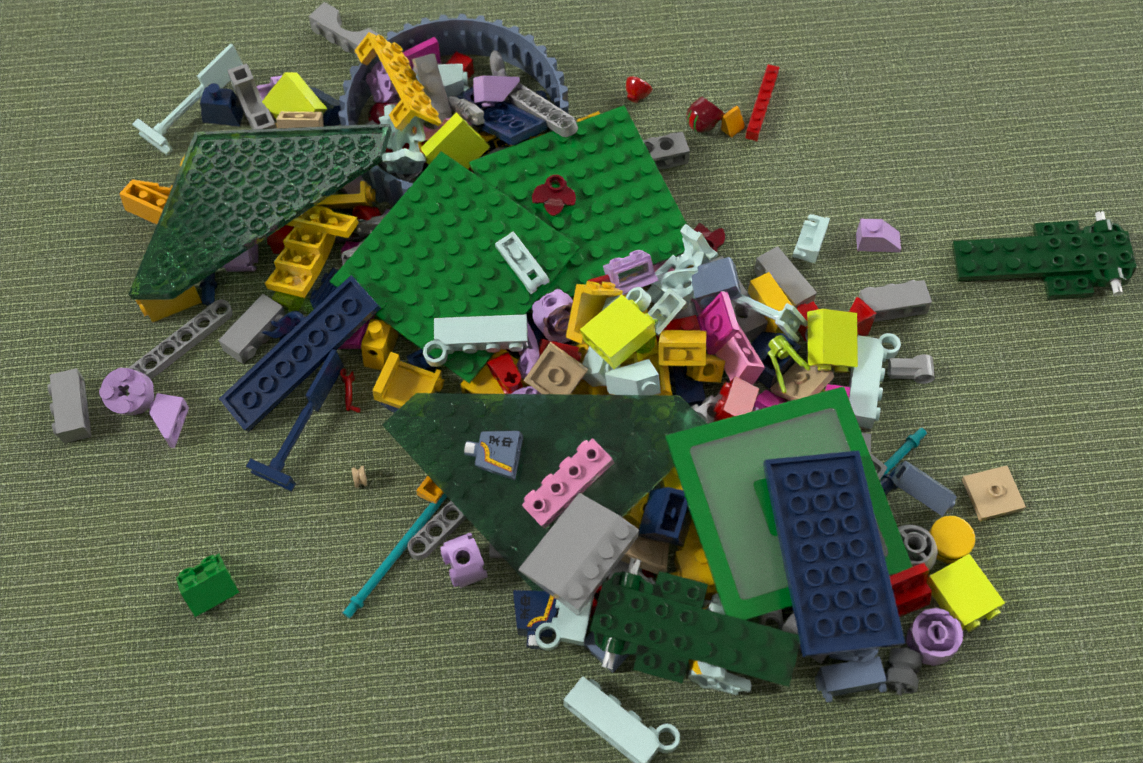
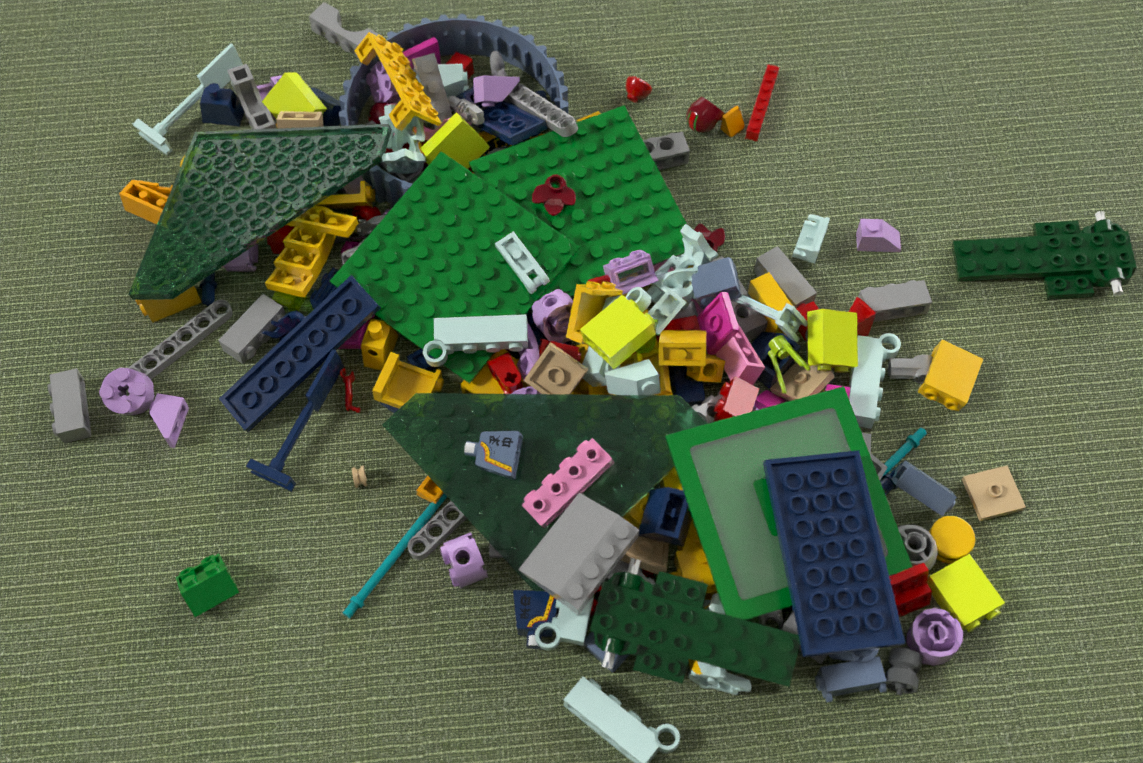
(951, 376): none -> yellow panel

